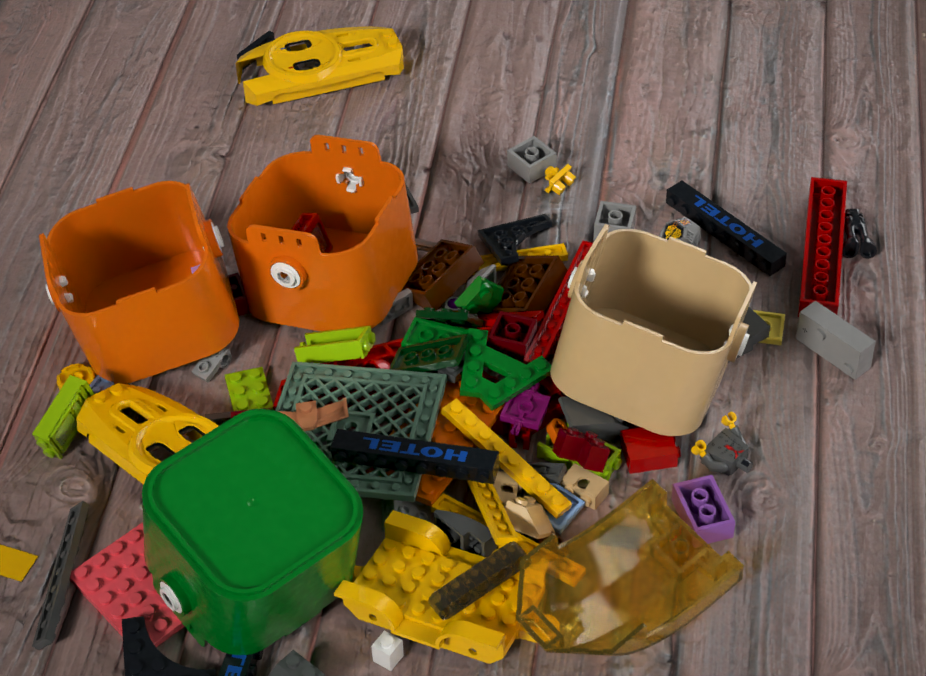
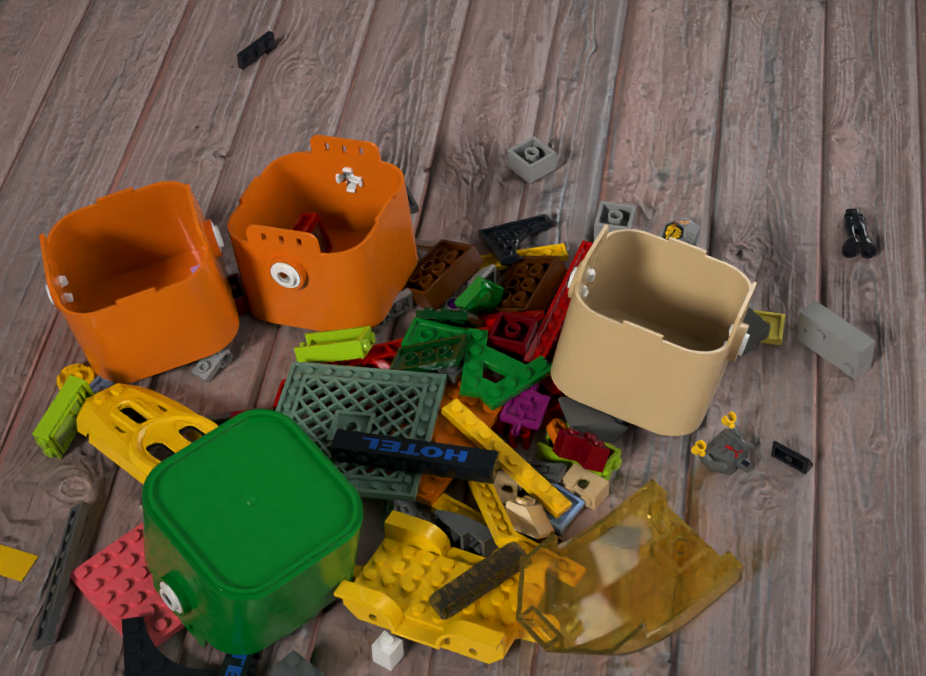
(248, 389): lime plate -> none
(311, 417): nougat plate -> none
(334, 66): yellow piece -> none
(555, 178): yellow hips -> none
(648, 450): red brick -> none
(703, 508): medium lavender brick -> none
(726, 228): black brick -> none
(791, 457): none -> black slope
(823, 244): red brick -> none

